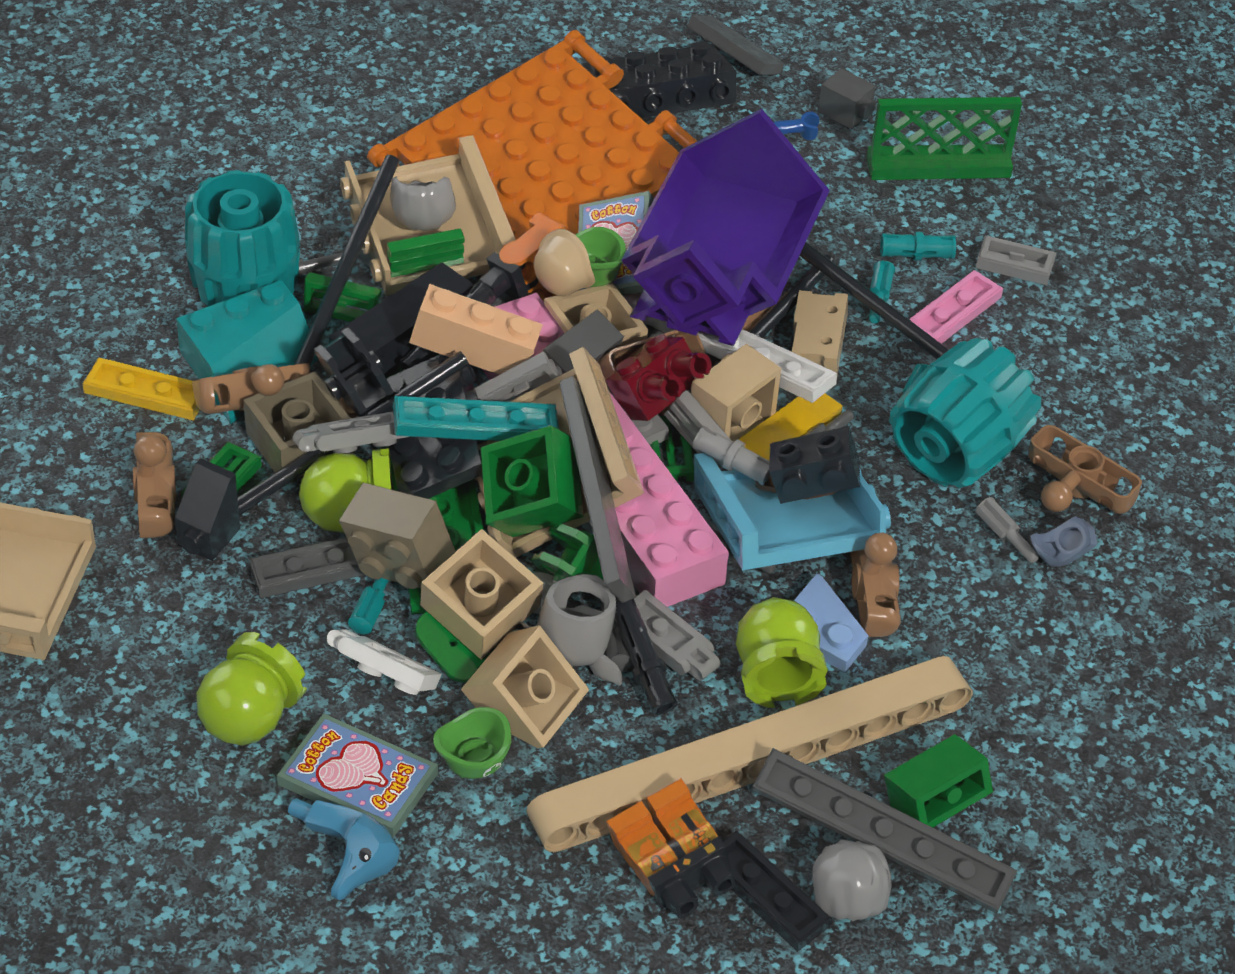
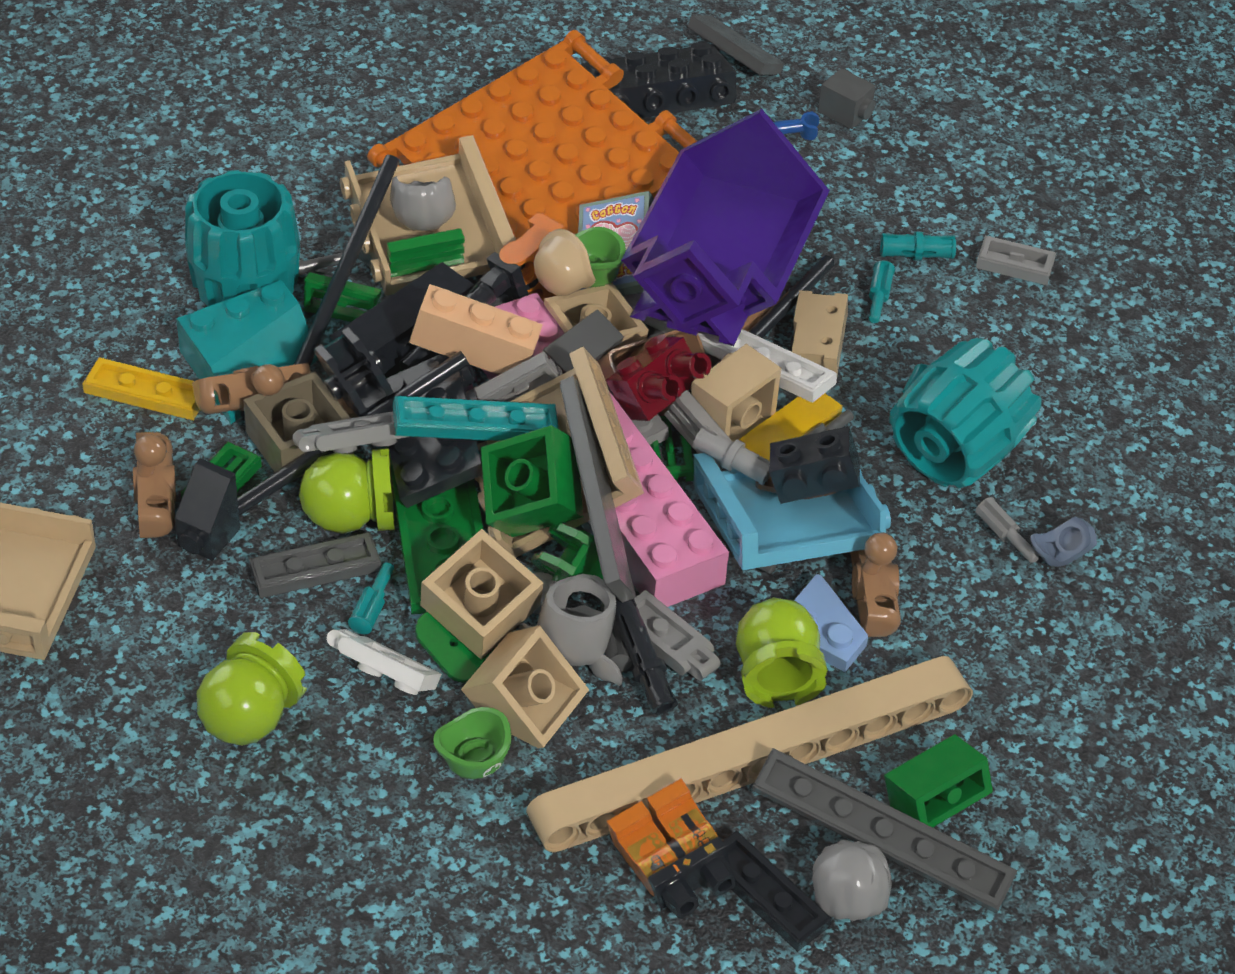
(357, 772): tile -> none
(369, 844): dark azure animal -> none
(396, 535): dark tan brick -> none
(873, 301): black piece -> none
(941, 159): green fence -> none
(957, 306): bright pink tile -> none
(1081, 472): medium nougat piece -> none

